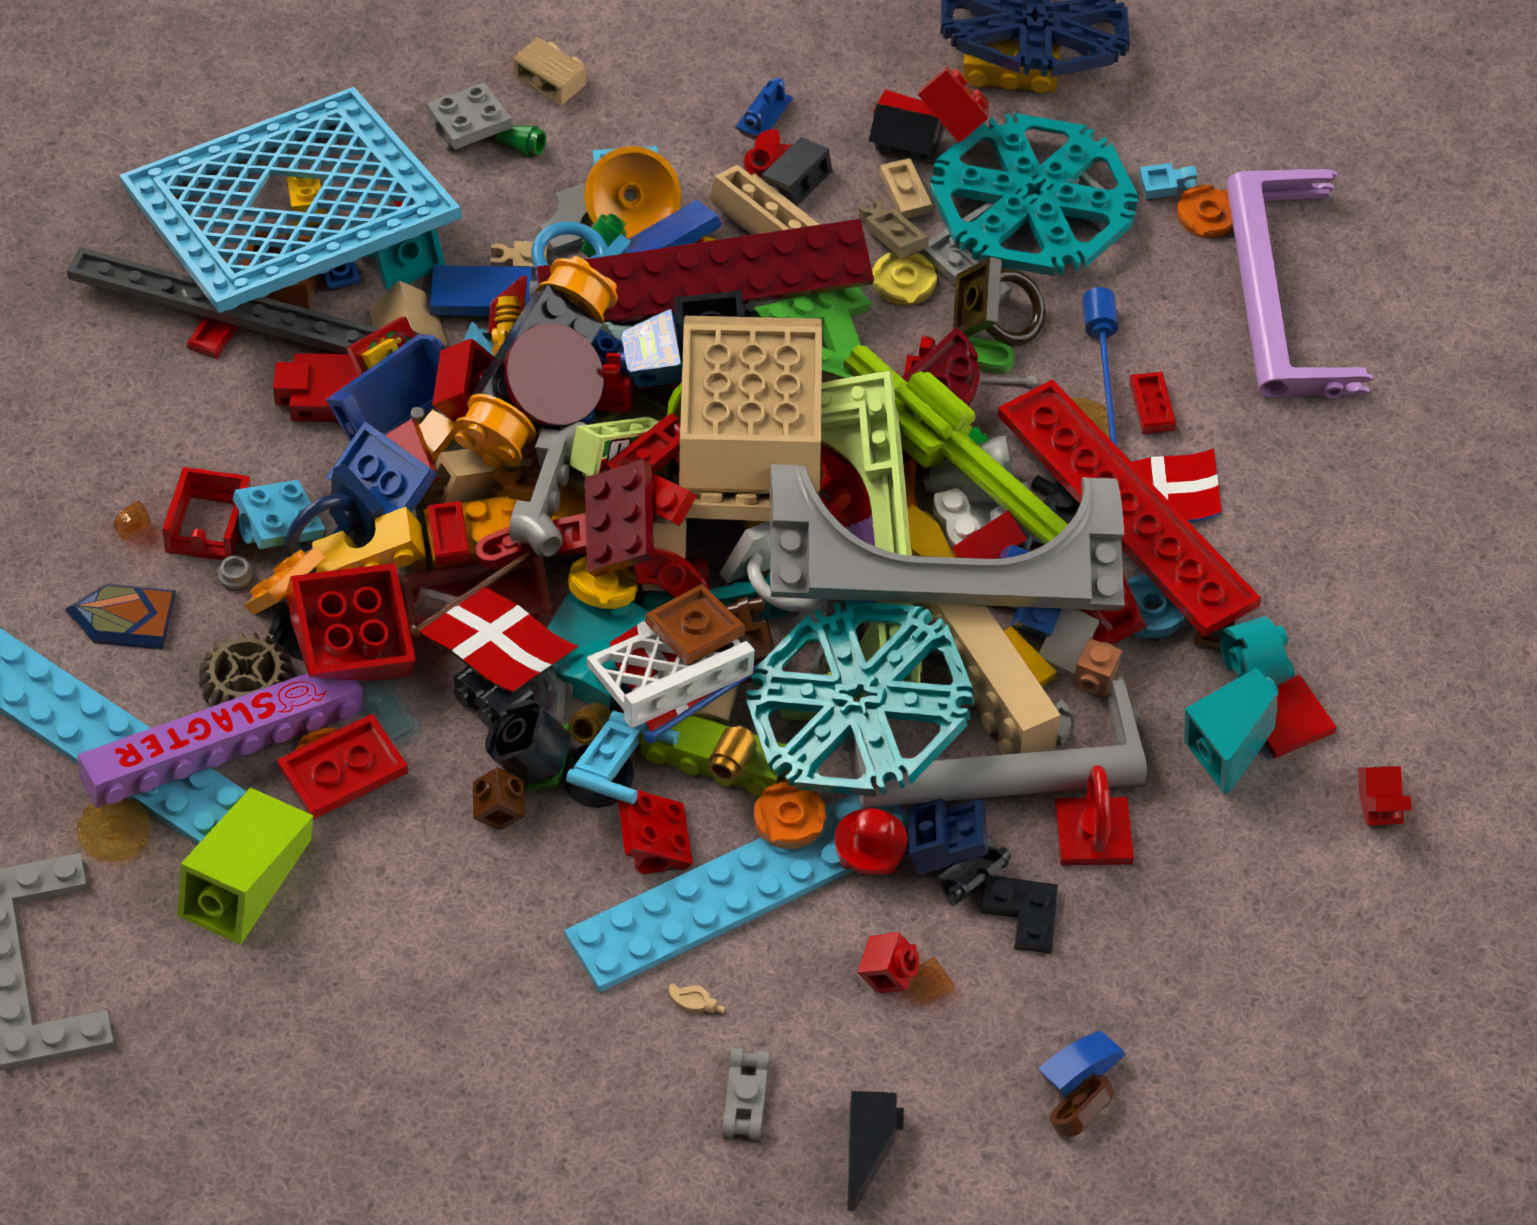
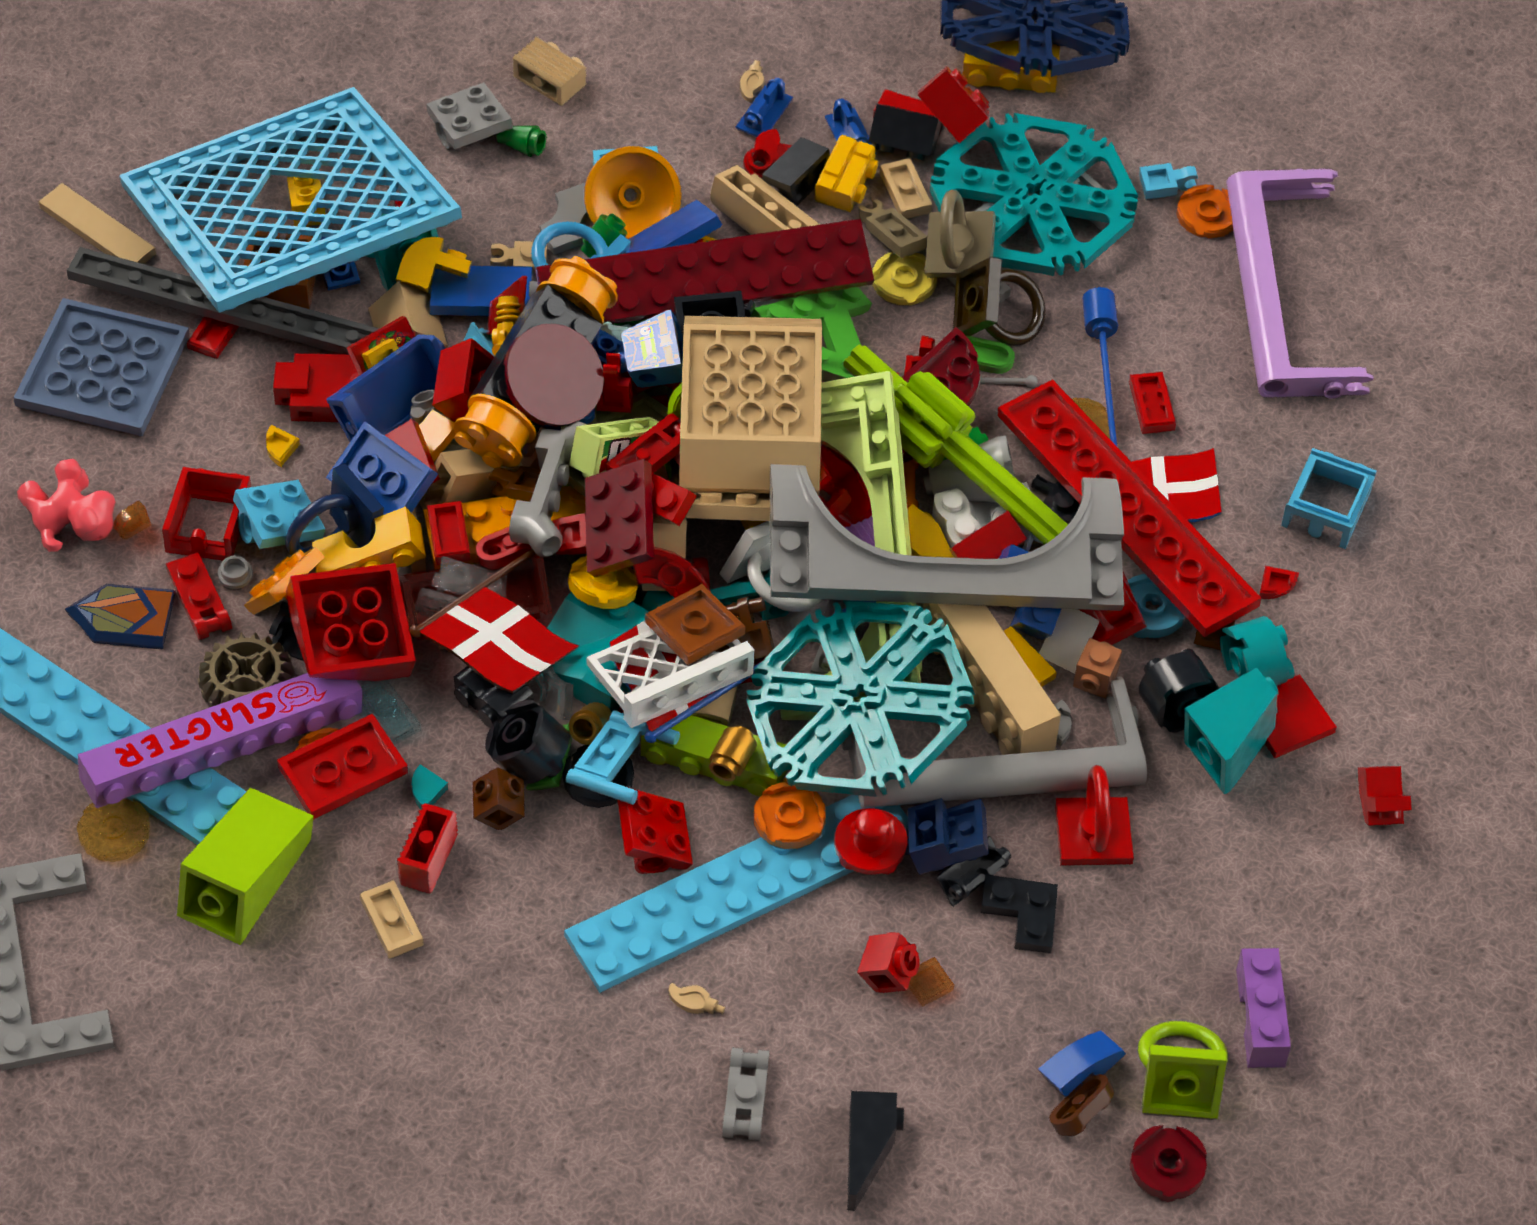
(89, 514): none -> coral animal
(95, 225): none -> tan tile
(102, 367): none -> sand blue plate
(198, 595): none -> red plate
(280, 445): none -> yellow tile
(391, 919): none -> tan plate
(424, 257): none -> yellow brick
(424, 400): none -> light grey plate
(427, 786): none -> teal tile
(427, 848): none -> red brick
(462, 577): none -> clear hinge
(752, 81): none -> tan piece
(845, 174): none -> yellow brick
(846, 122): none -> blue hinge
(957, 237): none -> dark tan tile
(1164, 1182): none -> dark red plate
(1177, 680): none -> black brick
(1182, 1078): none -> lime tile
(1266, 1015): none -> medium lavender arch
(1276, 582): none -> red tile
(1342, 471): none -> medium azure window

